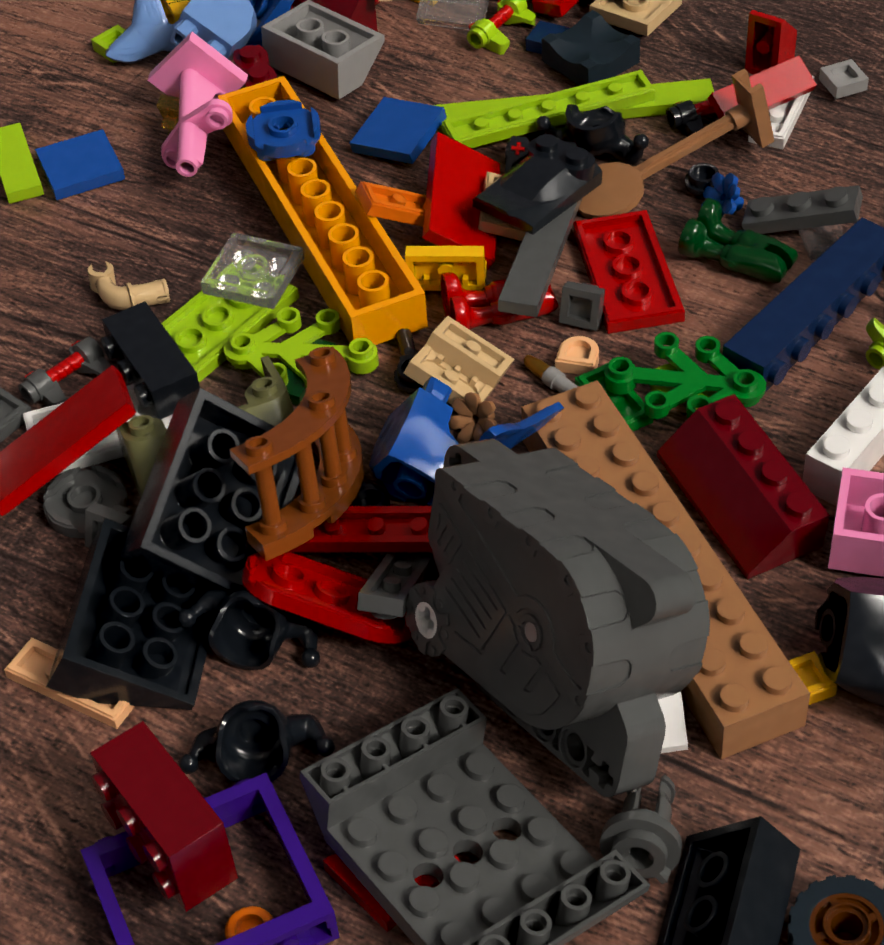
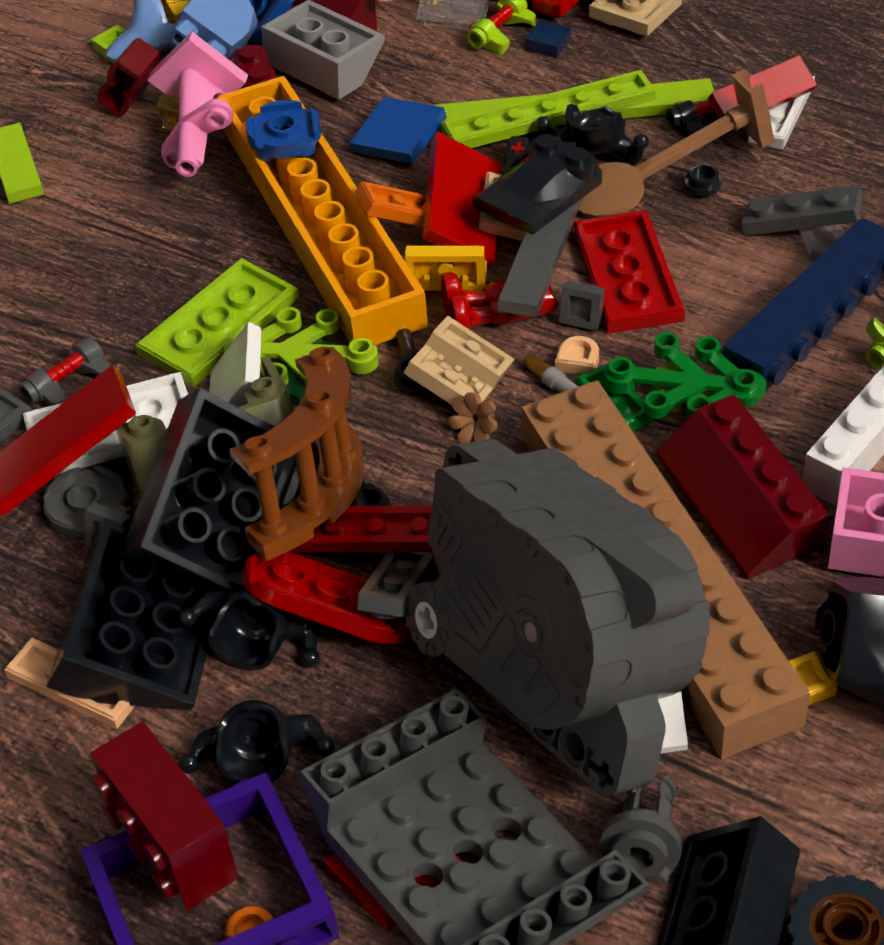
(80, 164): blue tile -> none
(128, 77): none -> dark red brick
(129, 295): tan piece -> none
(148, 359): black brick -> none
(238, 366): none -> white tile
(252, 270): clear plate -> none
(419, 435): blue hips -> none
(590, 50): black brick -> none
(725, 192): blue plant -> none
(736, 251): dark green piece -> none
(768, 42): red slope -> none
(843, 79): light grey plate -> none

